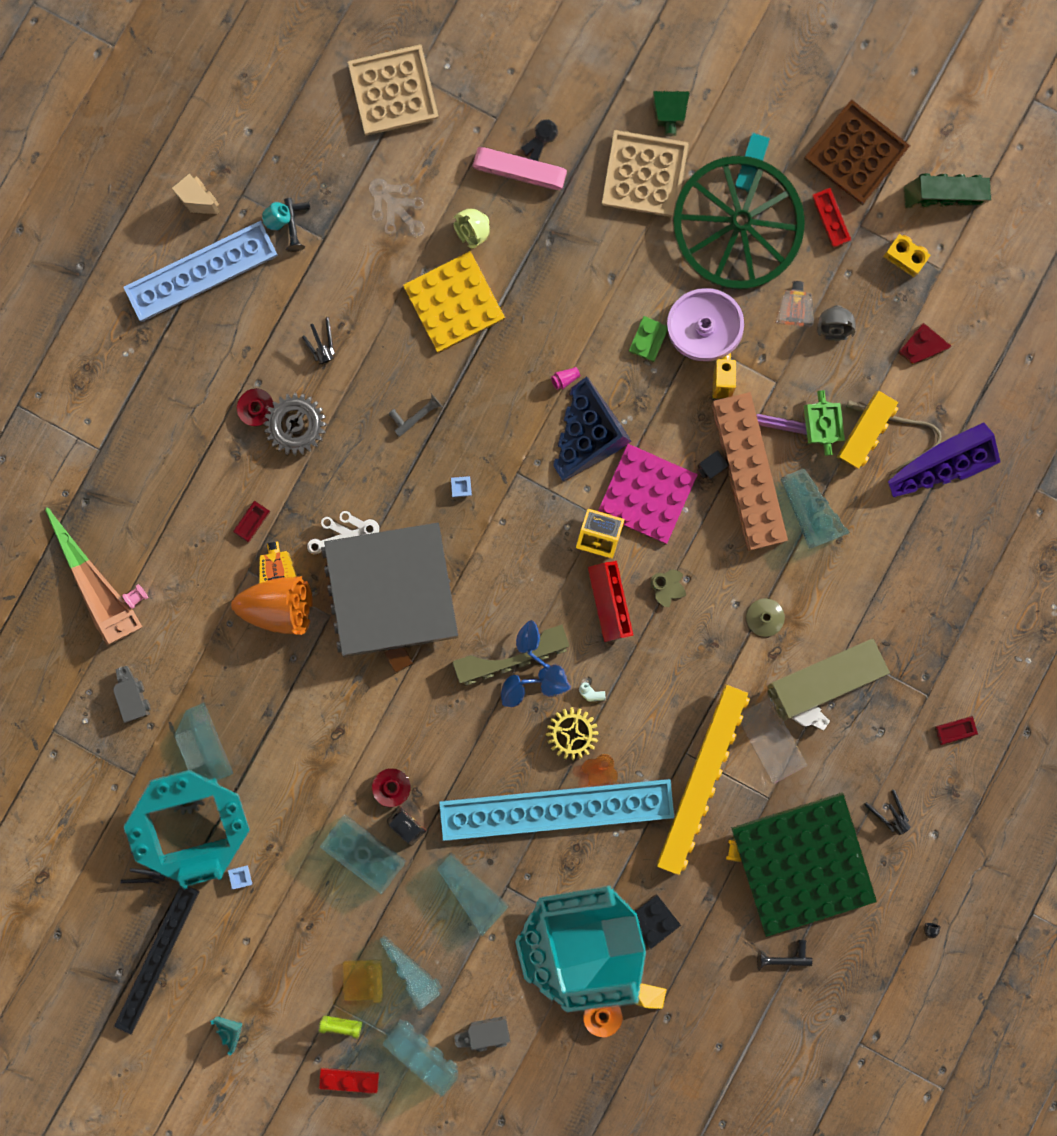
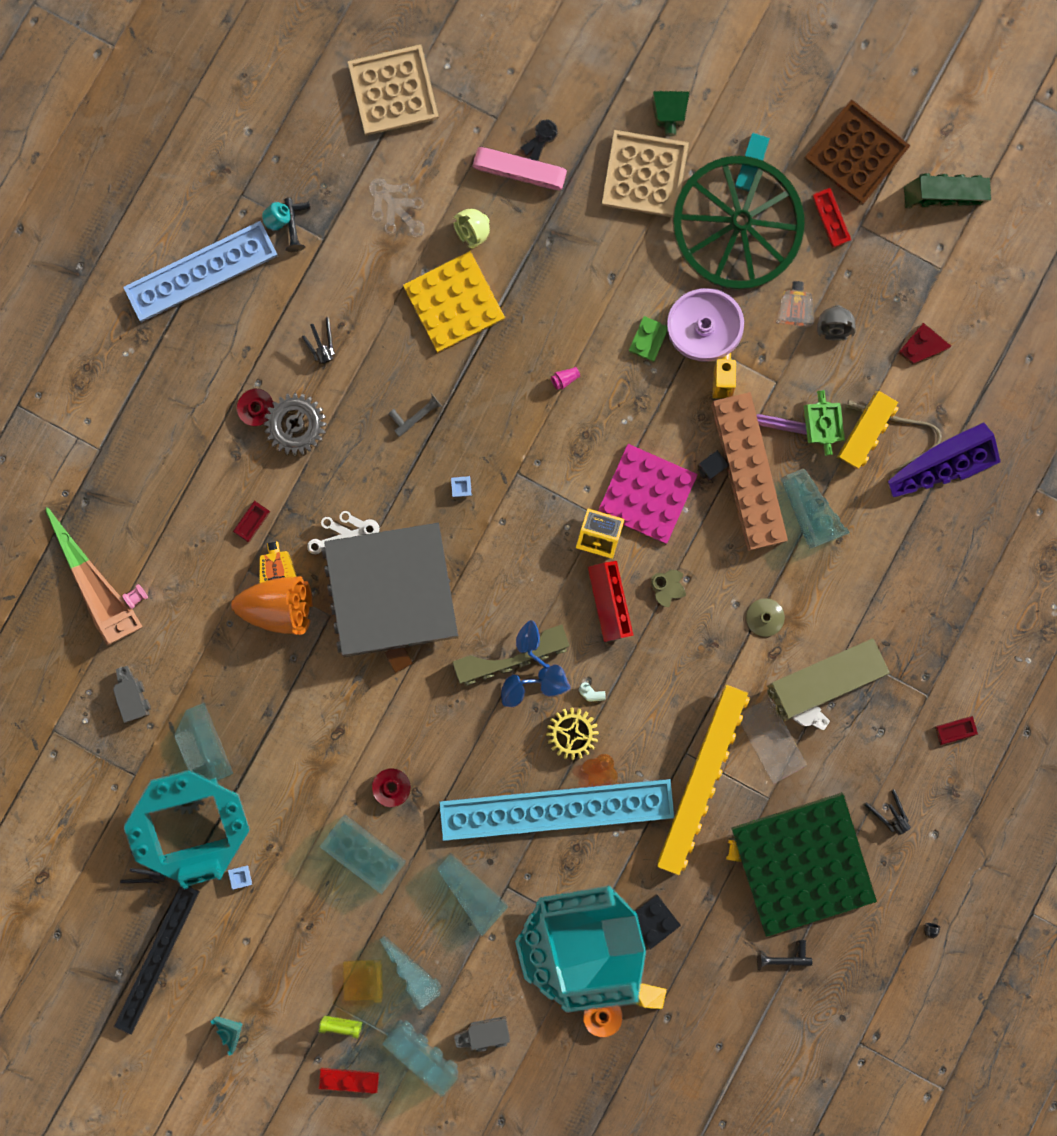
(194, 196): tan slope -> none
(405, 826): black torso -> none
(590, 432): dark blue slope -> none
(904, 260): yellow brick -> none

